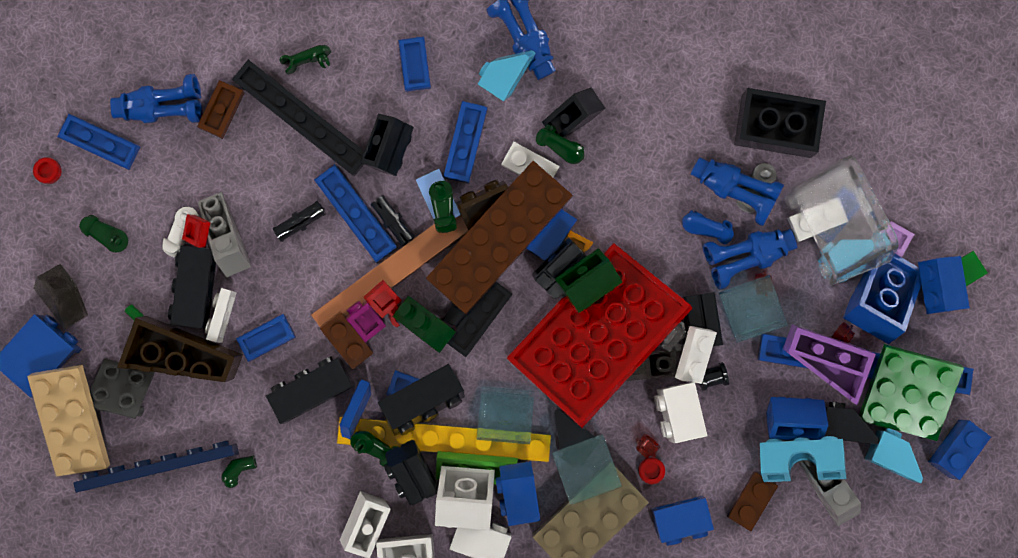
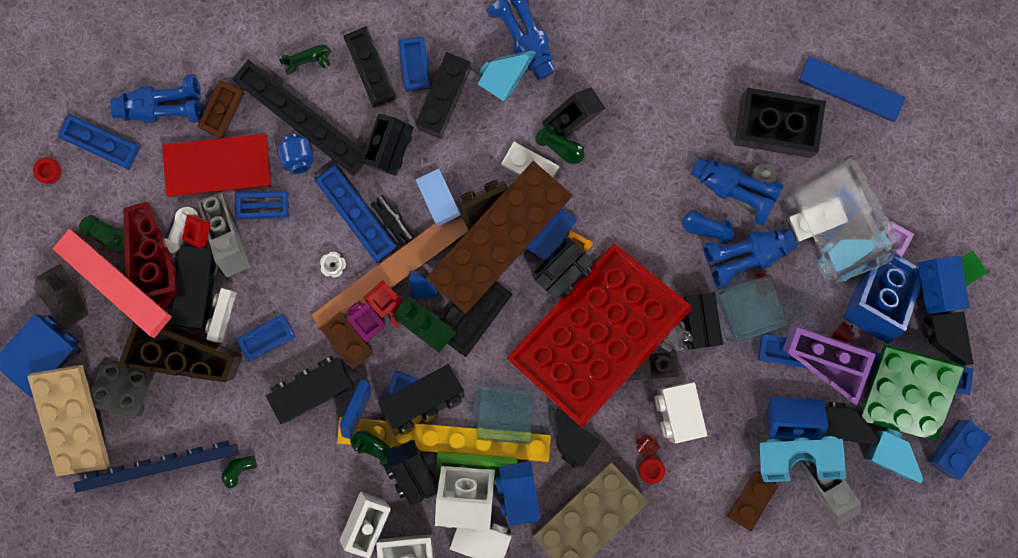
(112, 283): none -> coral tile
(147, 255): none -> dark red wedge
(216, 165): none -> red tile
(264, 215): none -> blue tile
(295, 154): none -> blue head
(299, 221): black pin -> none
(335, 271): none -> white plate
(369, 66): none -> black tile
(420, 286): none -> blue tile
(442, 203): dark green piece -> none
(443, 95): none -> black brick
(465, 142): blue plate -> none
(587, 469): clear light blue tile -> none
(588, 280): dark green brick -> none
(682, 520): blue brick -> none
(695, 354): white plate -> none
(715, 376): black bush -> none
(851, 89): none -> blue tile
(949, 336): none -> black slope

